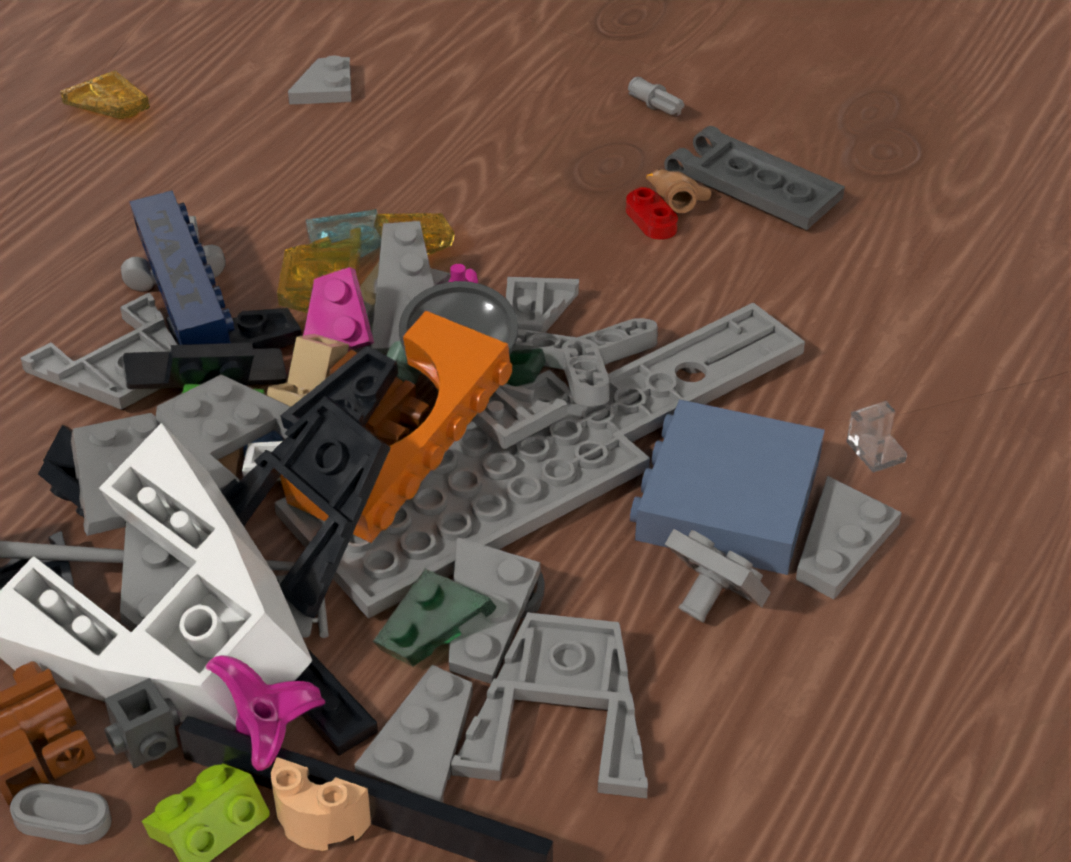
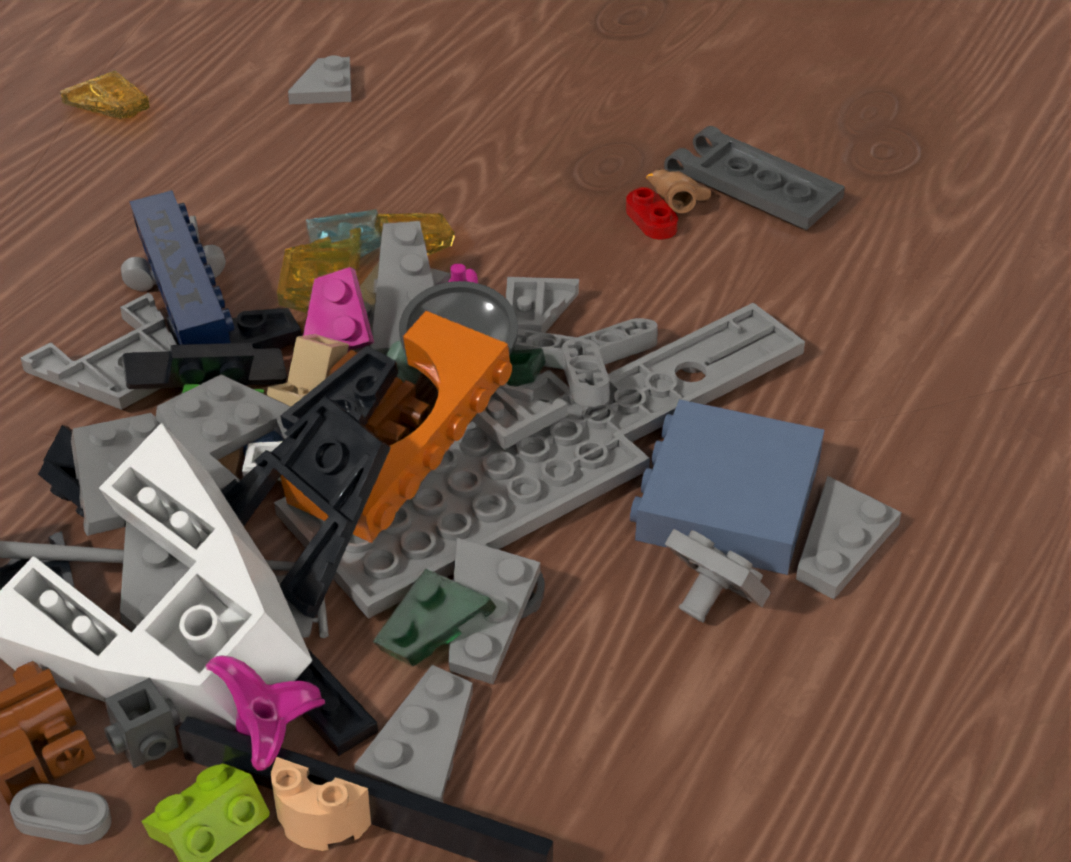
(561, 664): light grey wing -> none
(655, 96): light grey axle -> none
(871, 437): clear panel -> none

